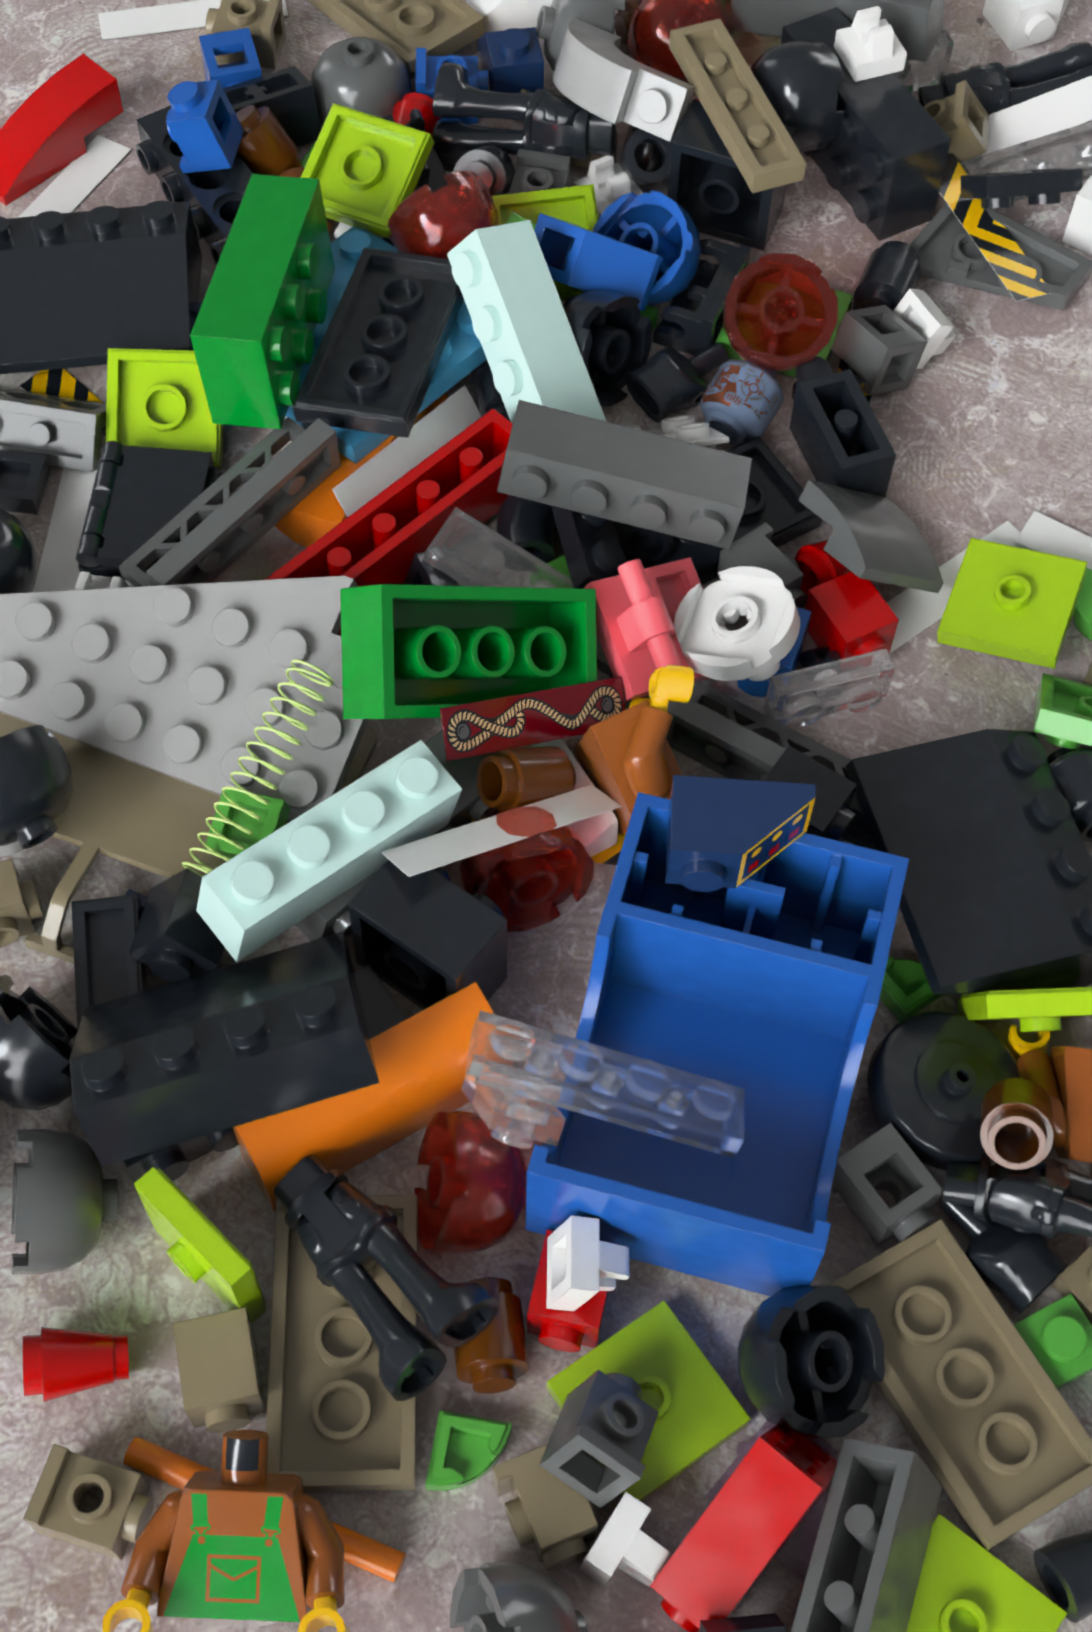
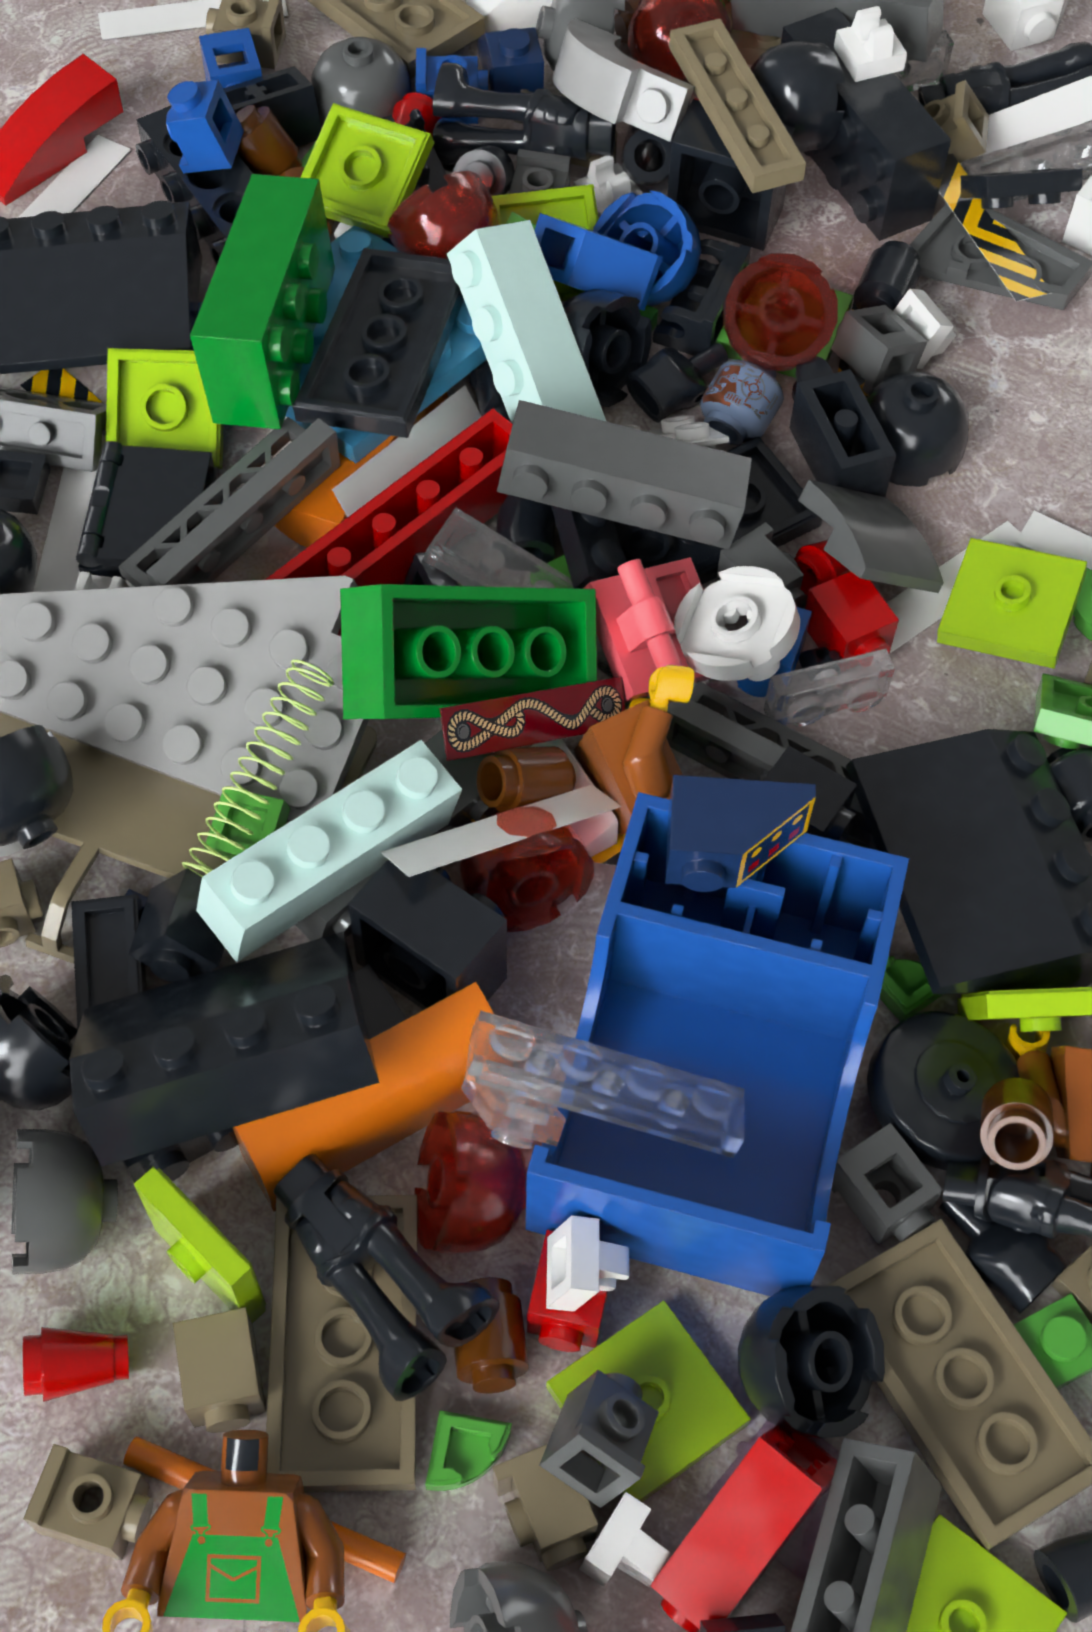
(923, 424): none -> black cylinder

